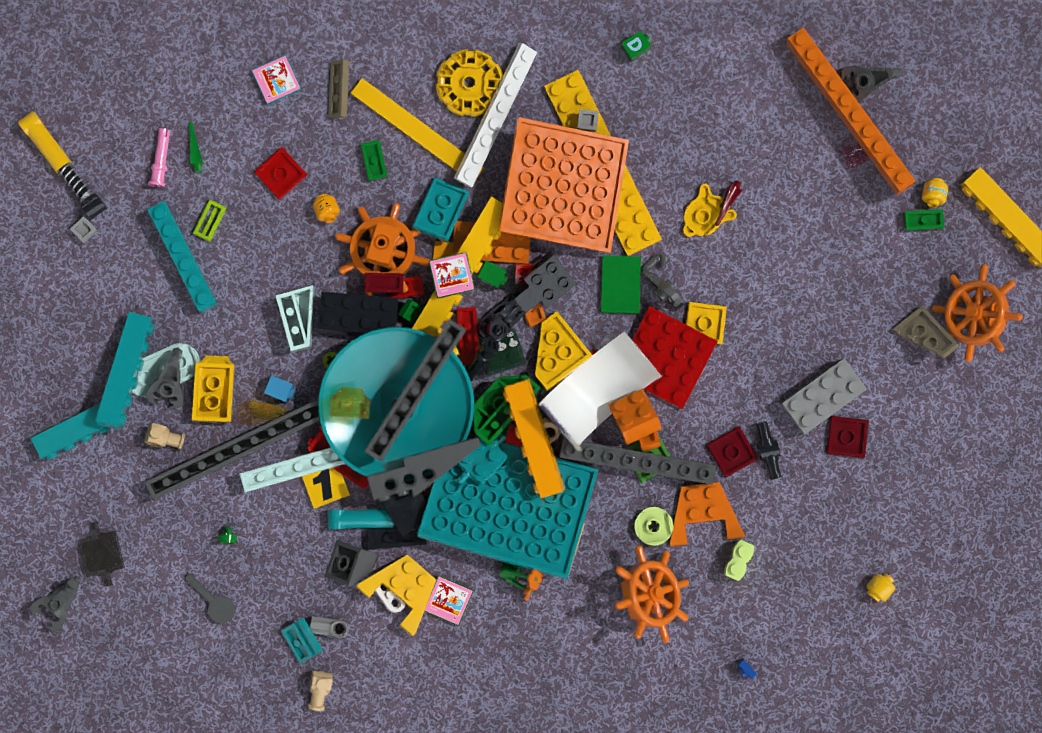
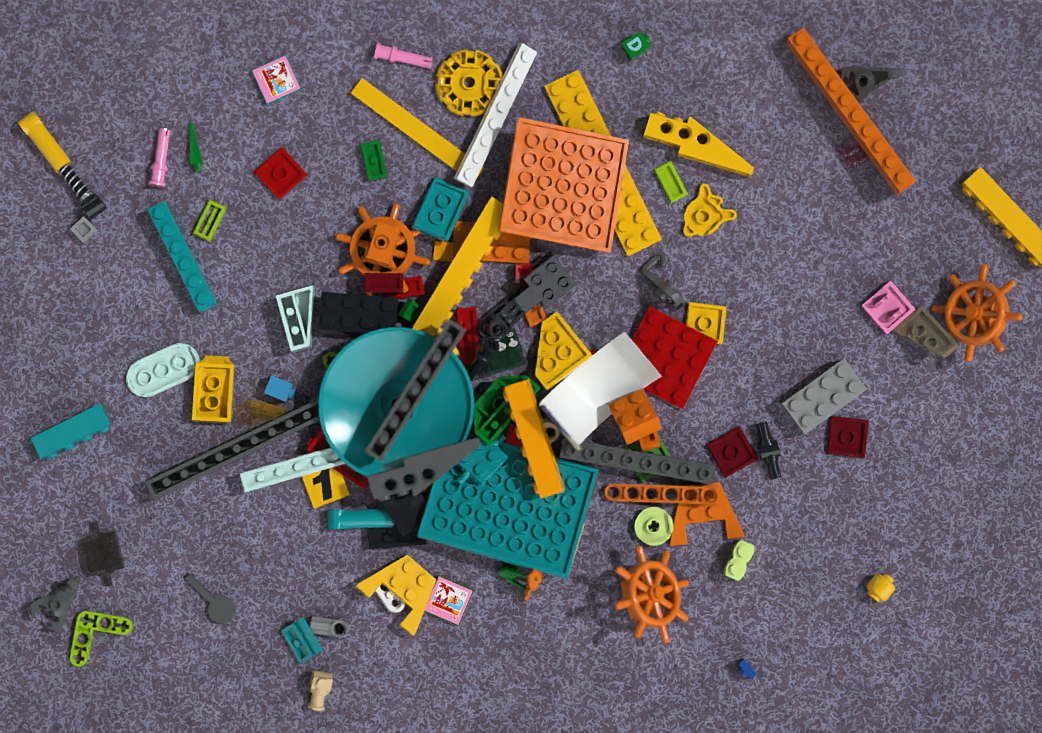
(89, 629): none -> lime beam
(124, 371): teal brick -> none
(160, 436): tan connector -> none
(168, 383): dark grey animal -> none
(227, 537): green tile -> none
(326, 208): light orange head -> none
(338, 89): dark tan plate -> none
(349, 563): dark grey slope -> none
(350, 403): clear yellow slope -> none
(393, 54): none -> bright pink pin
(452, 275): tile -> none
(493, 275): green brick -> none
(587, 120): light grey plate -> none
(620, 284): green tile -> none
(661, 493): none -> orange beam
(670, 182): none -> lime tile
(712, 153): none -> yellow brick
(730, 196): dark red piece -> none
(888, 307): none -> bright pink plate
(924, 220): green plate -> none
(935, 192): yellow head -> none

